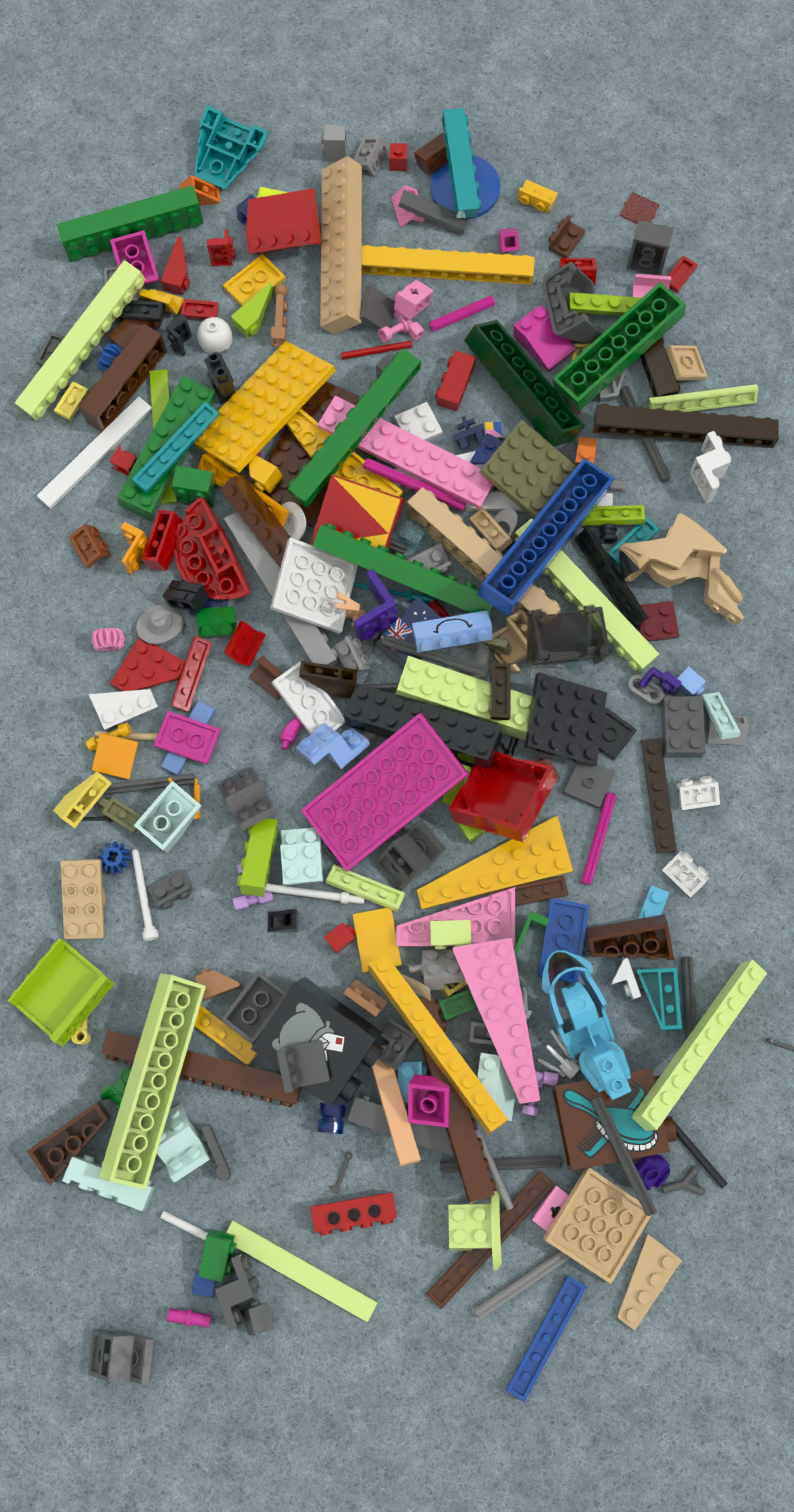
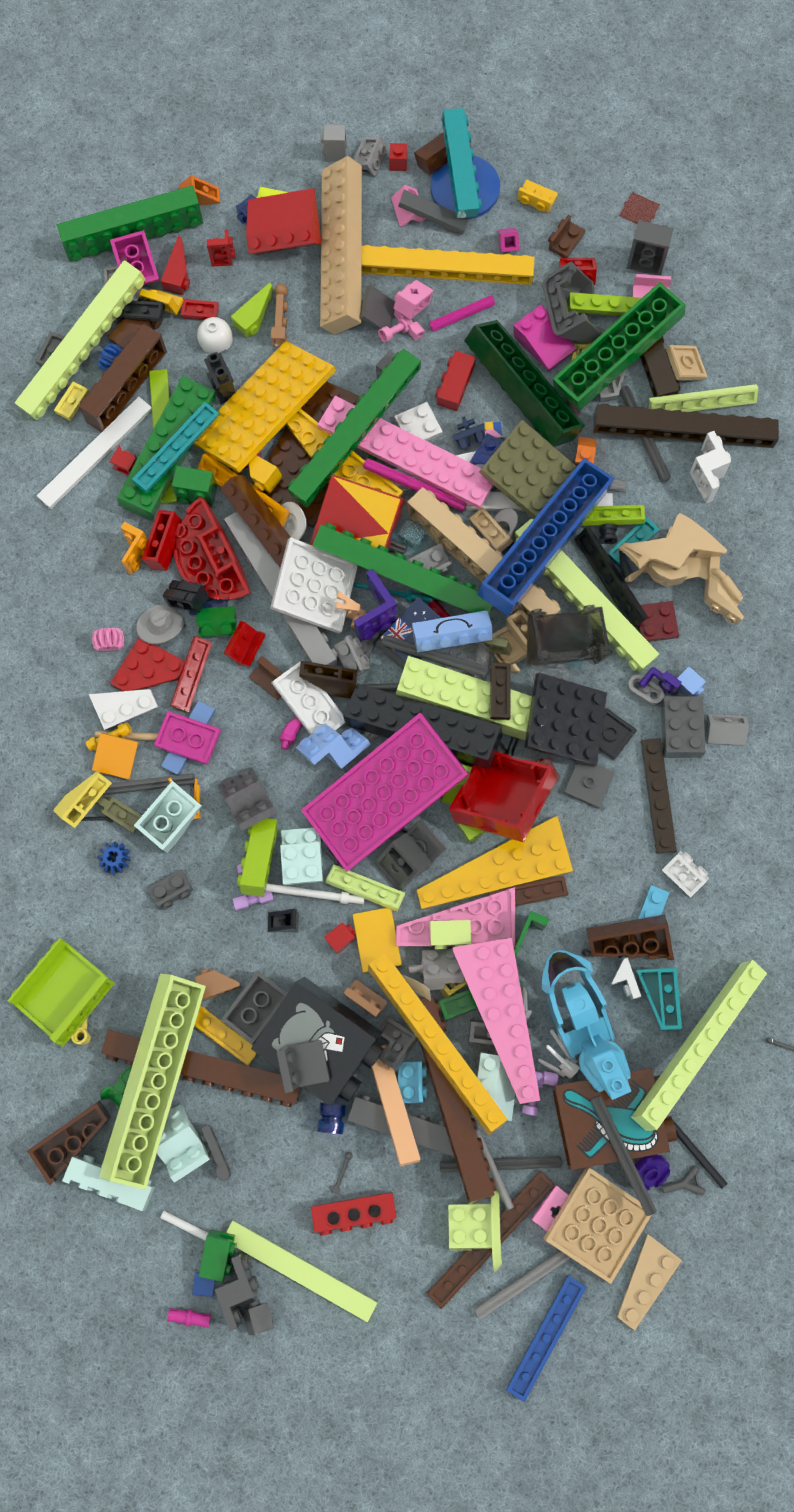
(82, 899): tan plate -> none
(89, 545): dark orange bracket -> none
(121, 1357): flat silver bracket -> none
(150, 932): white piece -> none
(178, 333): black bracket -> none
(225, 148): teal wedge -> none
(253, 279): yellow tile -> none
(376, 350): red bar -> none
(428, 1101): dark pink slope -> none
(564, 932): blue plate -> none
(598, 839): dark pink axle -> none
(681, 273): red tile -> none
(688, 994): dark grey axle -> none
(698, 793): white bracket -> none
(720, 716): light aqua tile -> none

